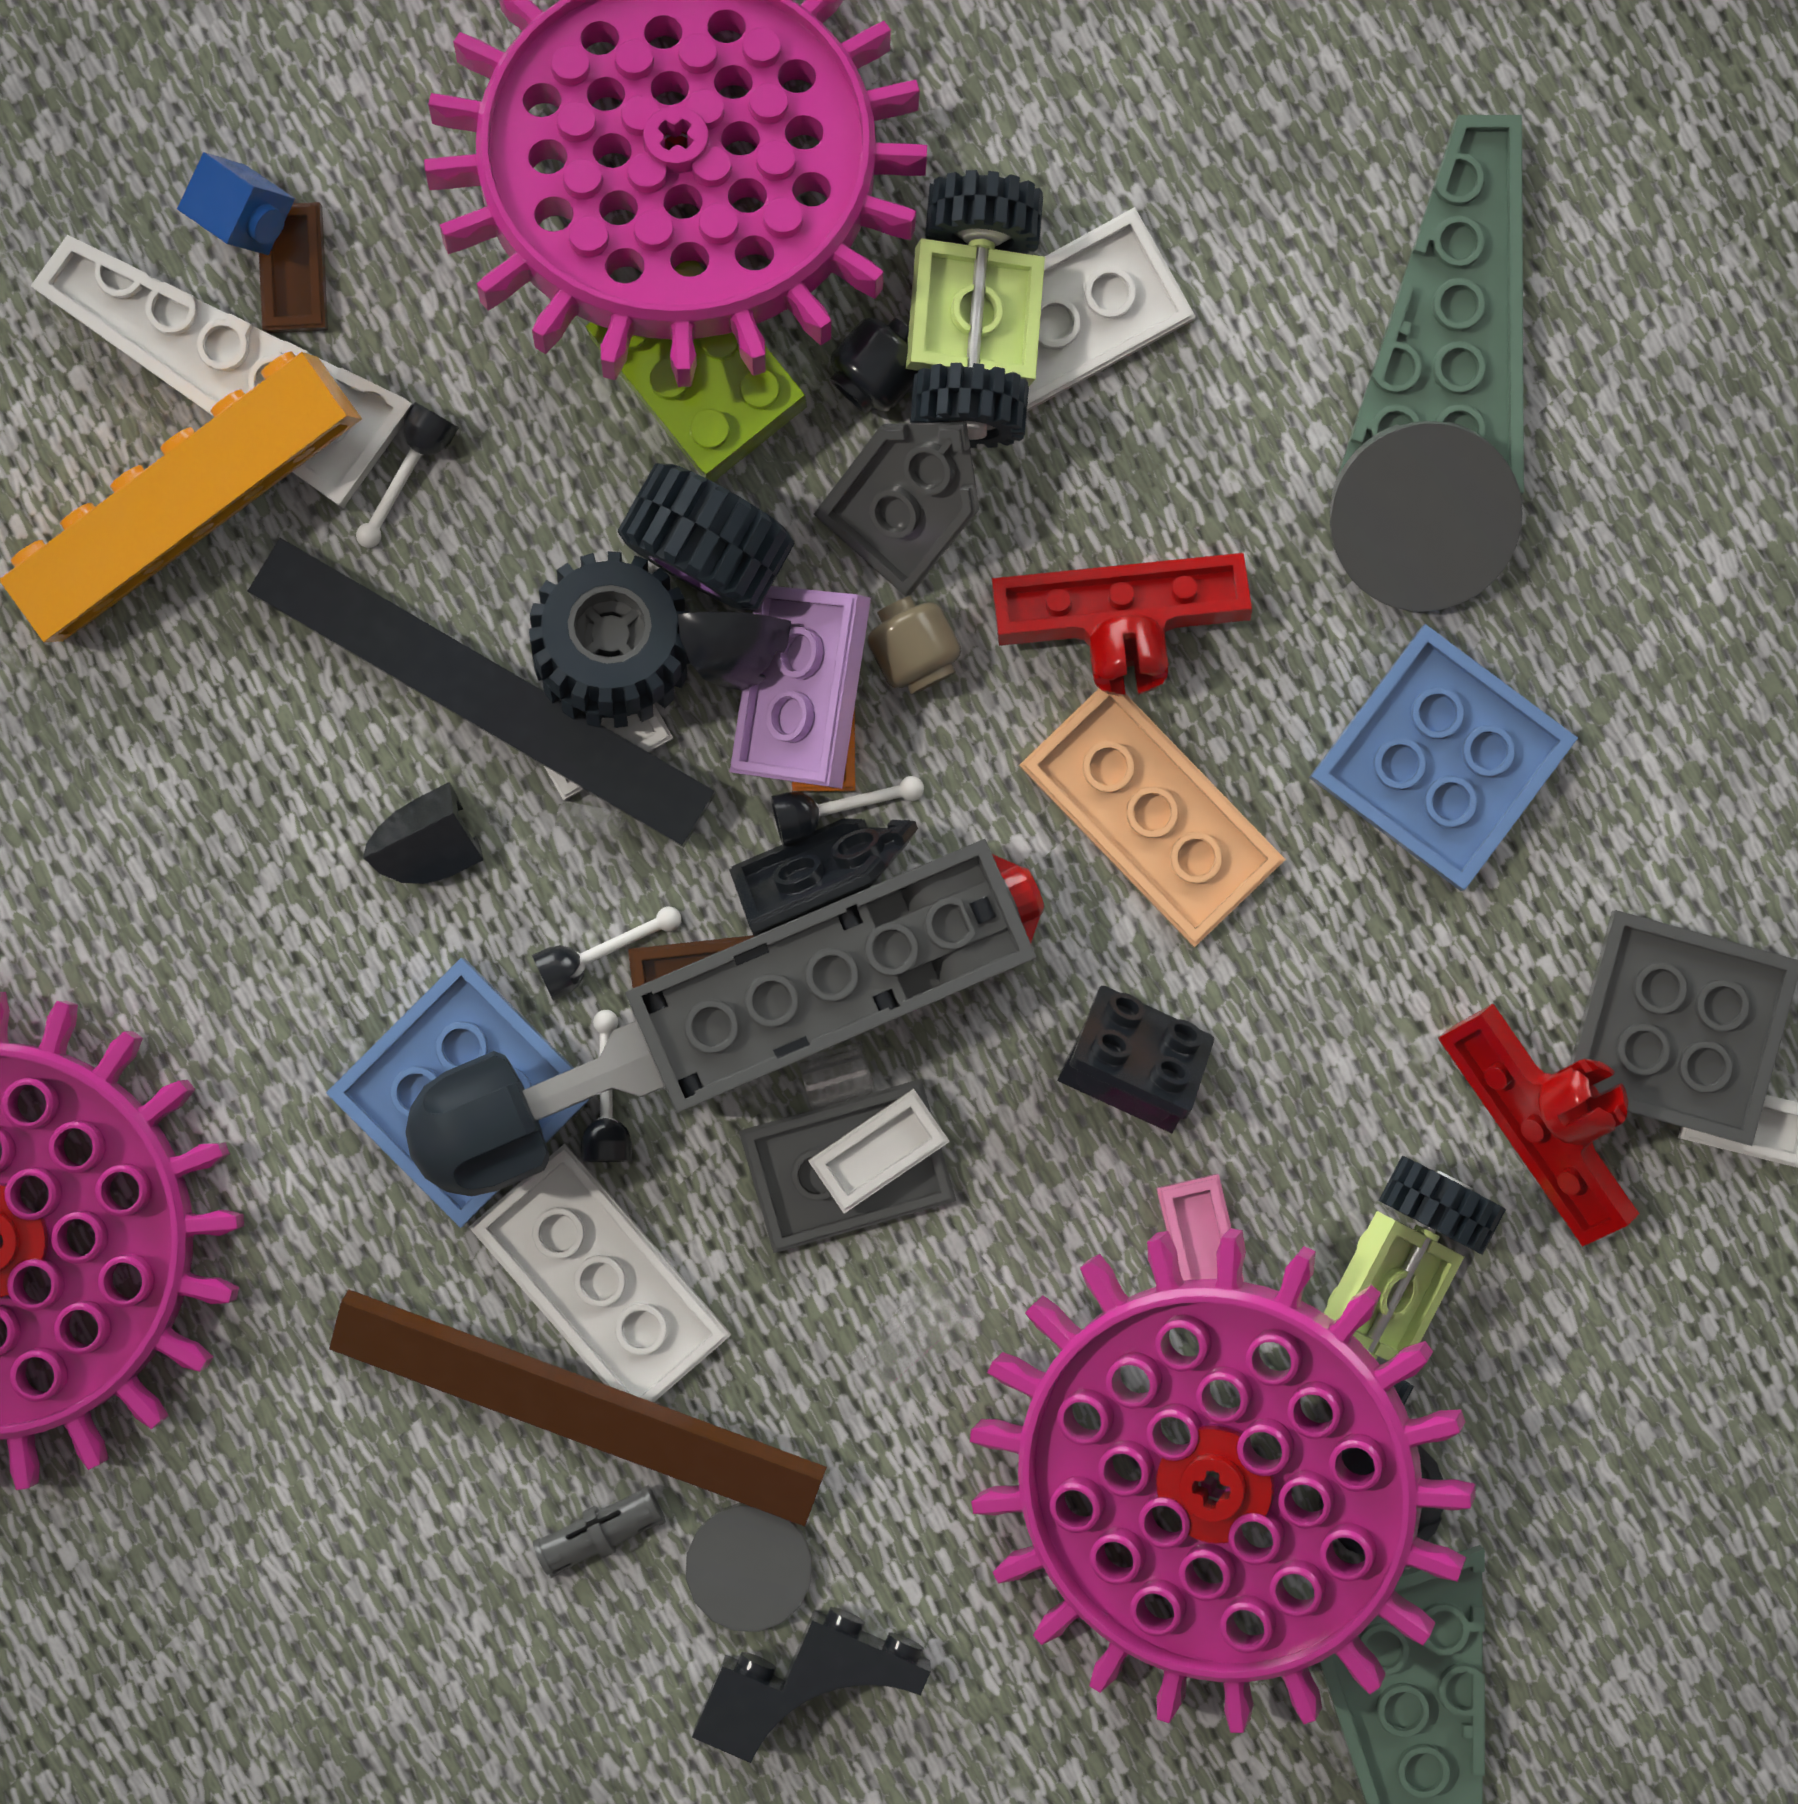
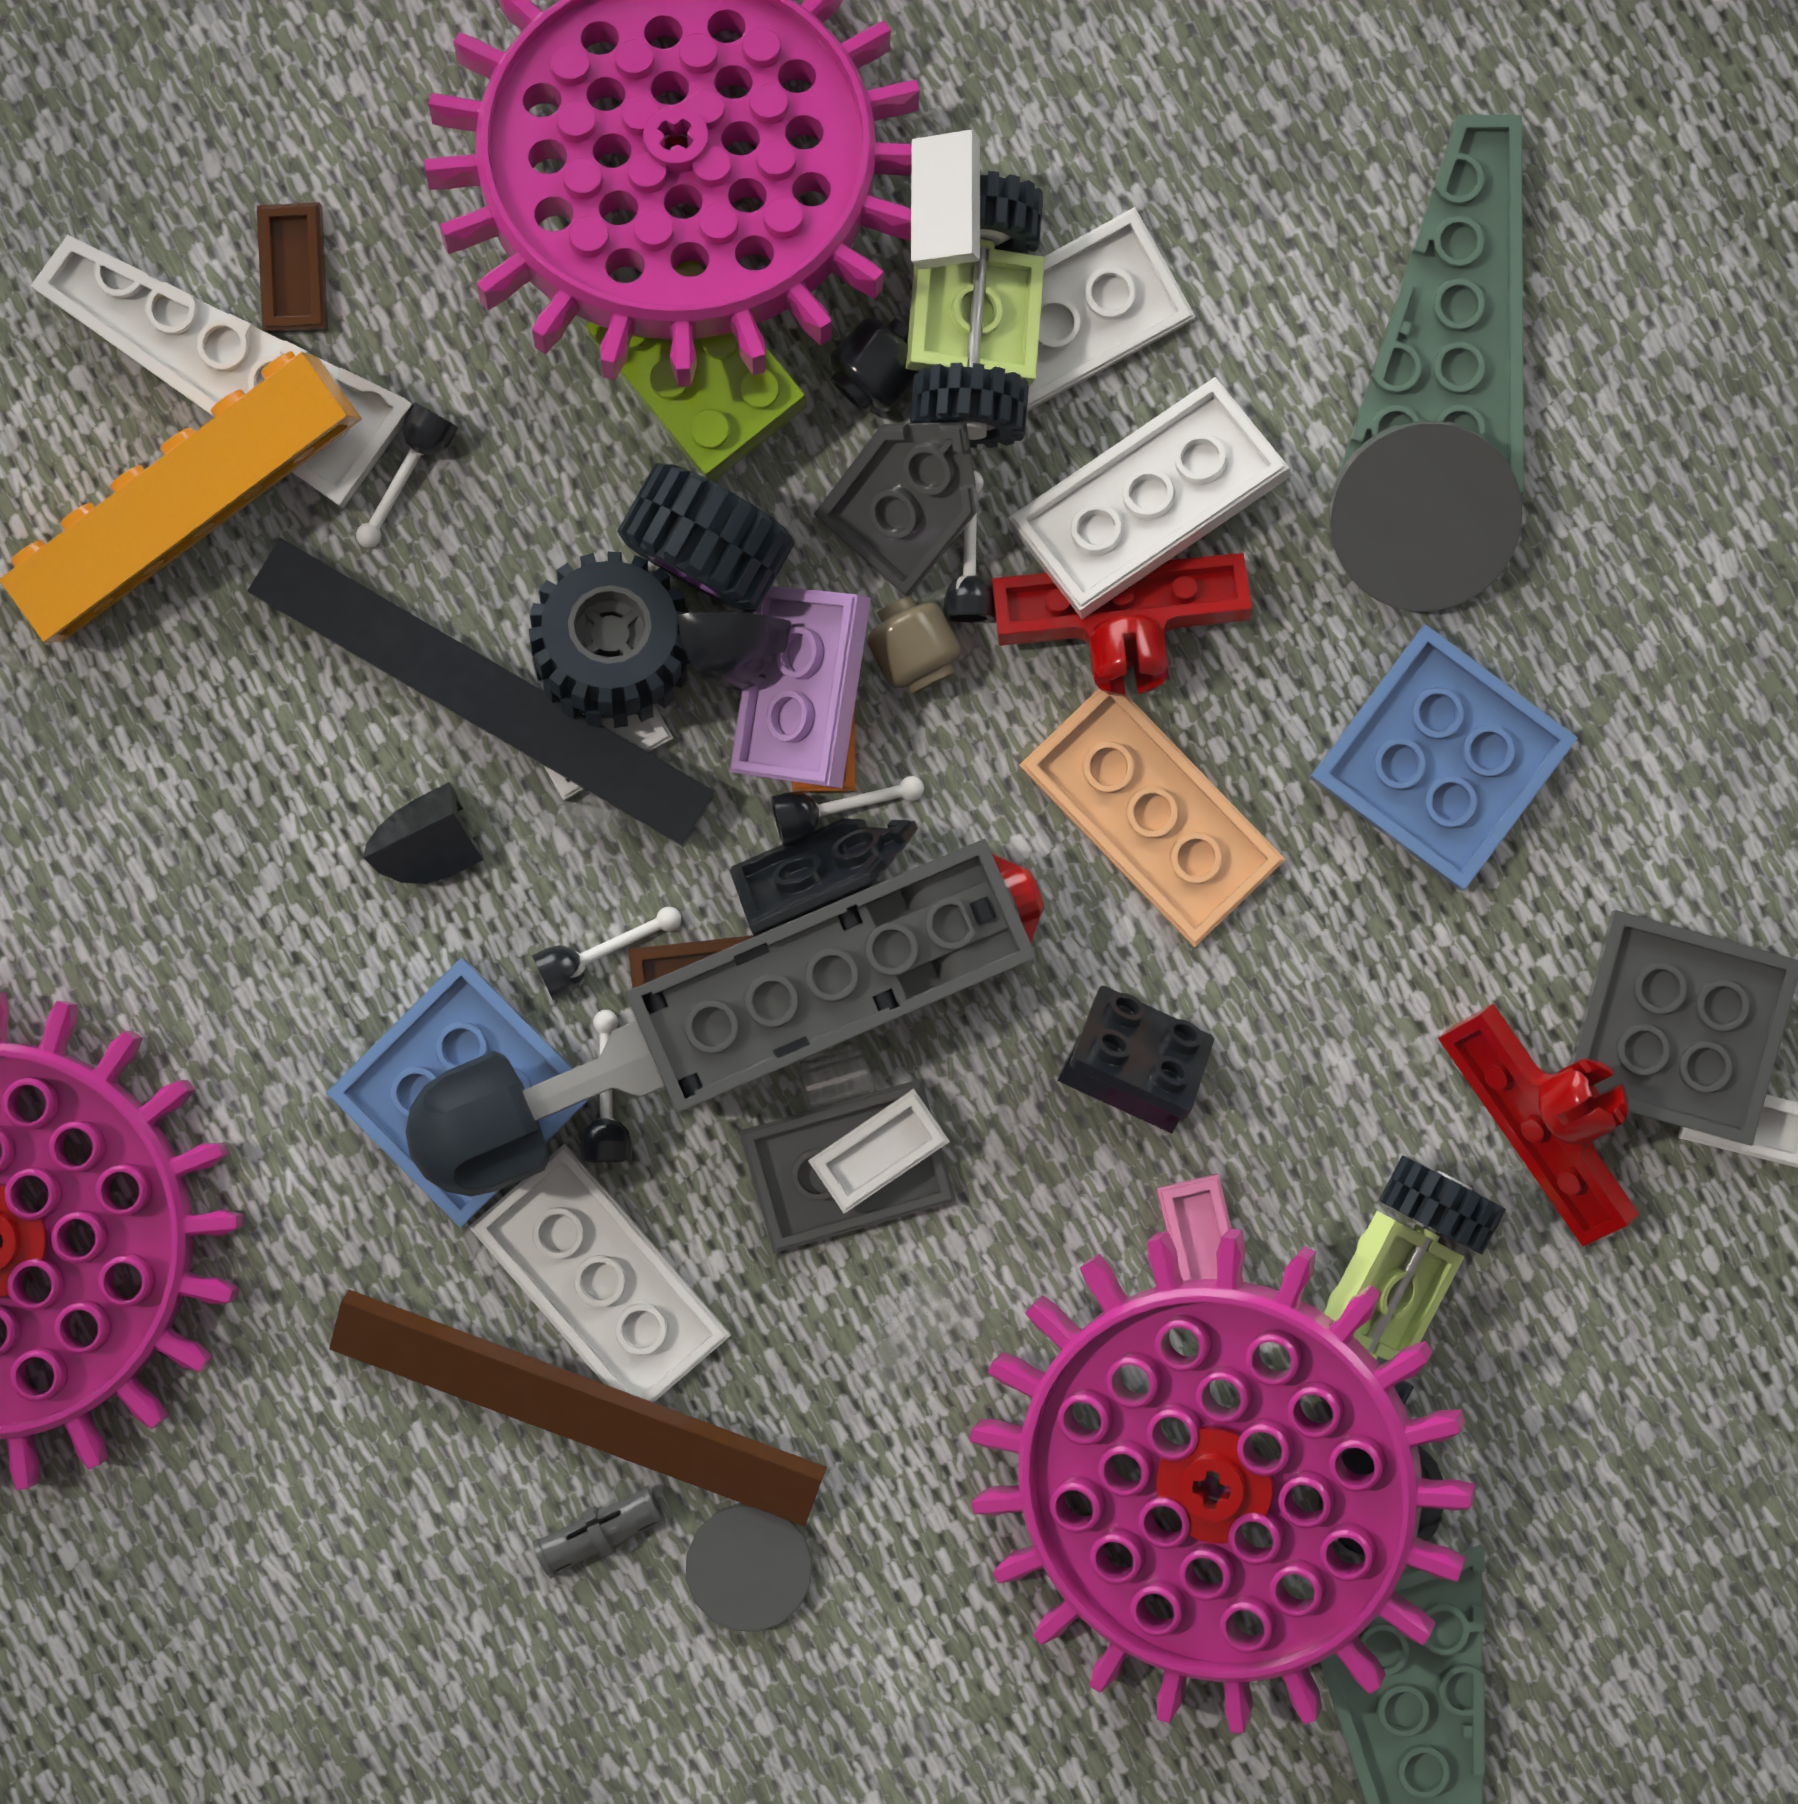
(235, 204): blue brick -> none
(831, 1656): black arch -> none
(945, 199): none -> white tile
(969, 596): none -> black hinge
(1149, 497): none -> white tile

